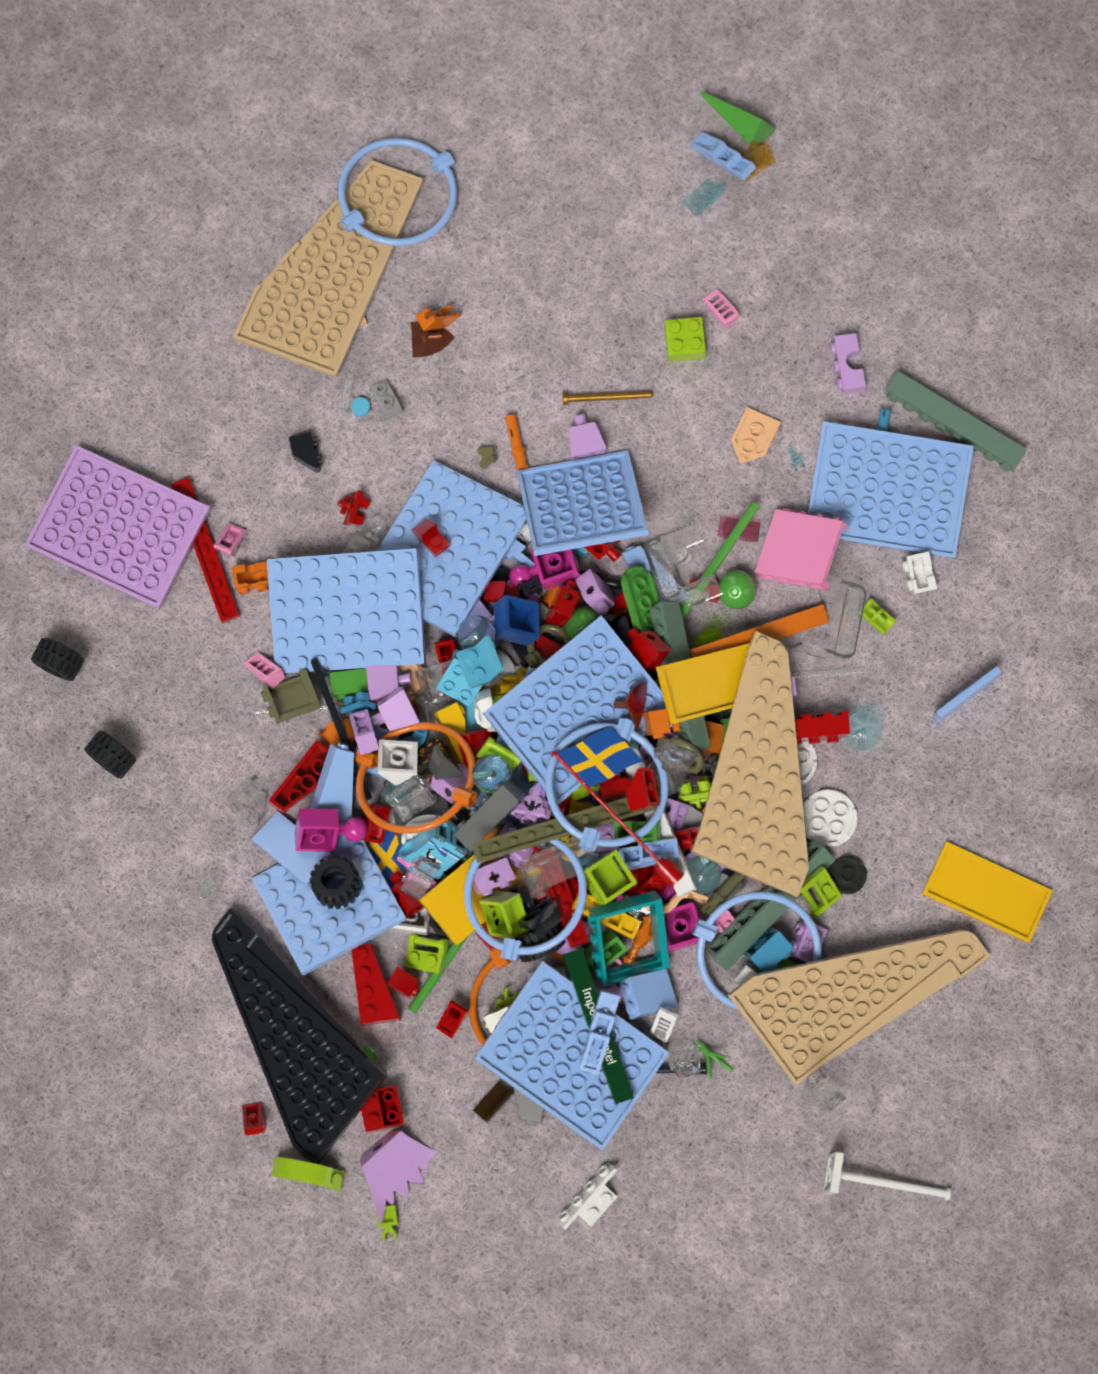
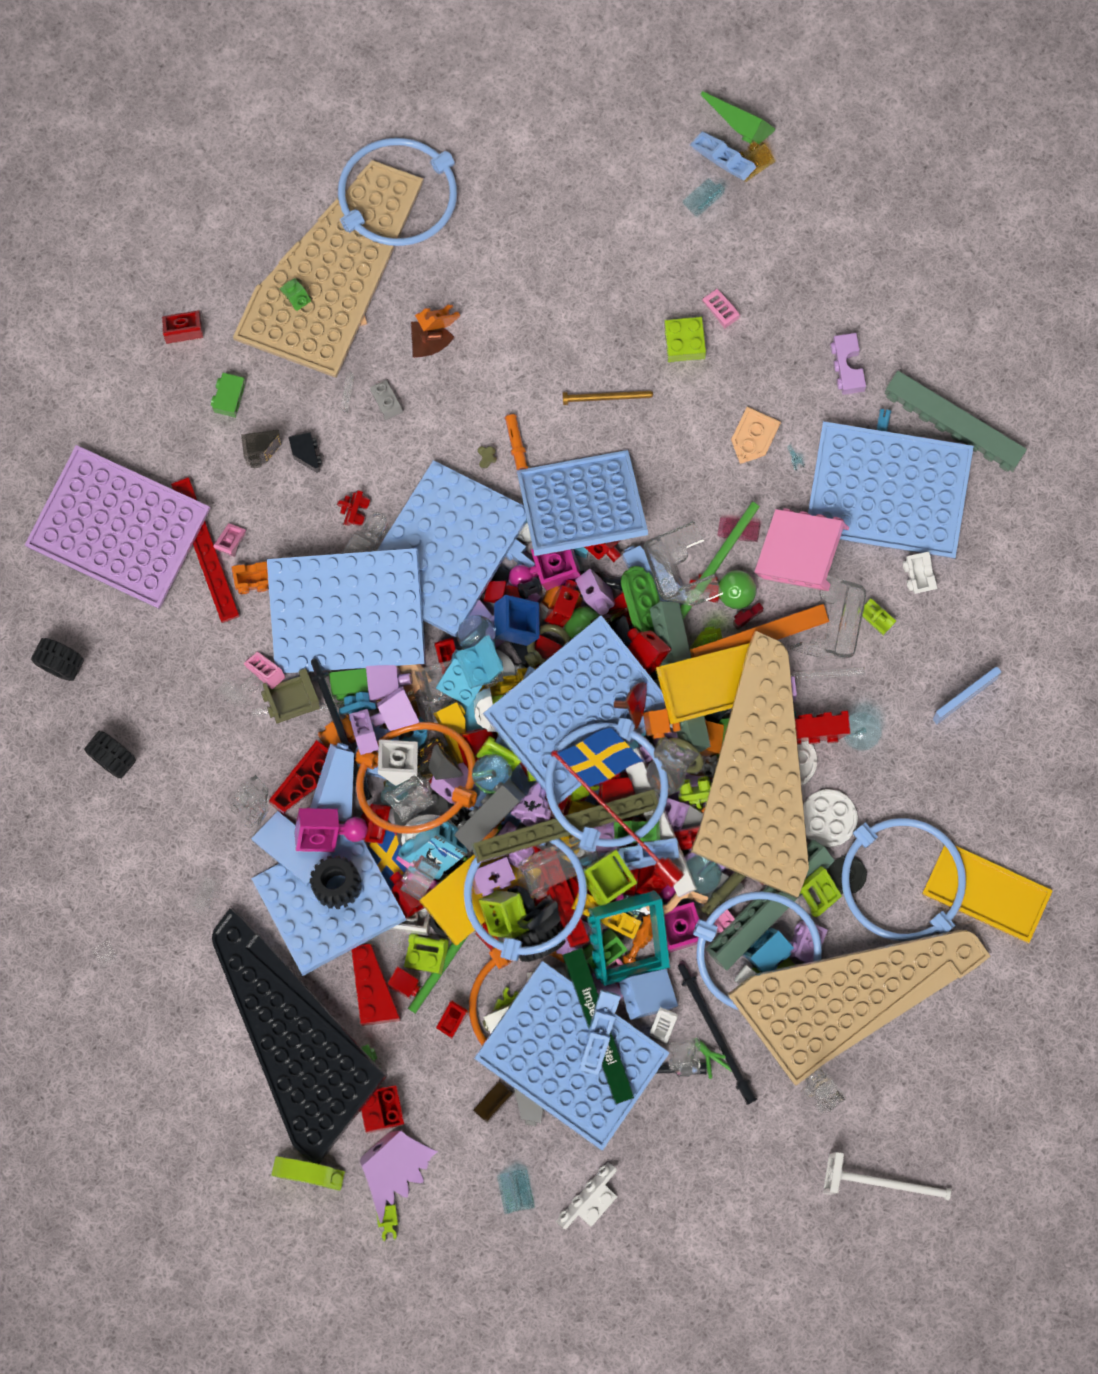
(182, 327): none -> red slope
(228, 394): none -> bright green brick
(253, 1119): red slope -> none
(260, 447): none -> clear smoke slope
(295, 294): none -> bright green bracket
(360, 407): medium azure tile -> none
(430, 536): red slope -> none
(515, 1191): none -> clear light blue panel
(585, 439): lavender torso -> none
(642, 790): red slope -> none
(743, 1084): none -> black bar
(744, 617): none -> dark red plate
(866, 836): none -> light blue piece

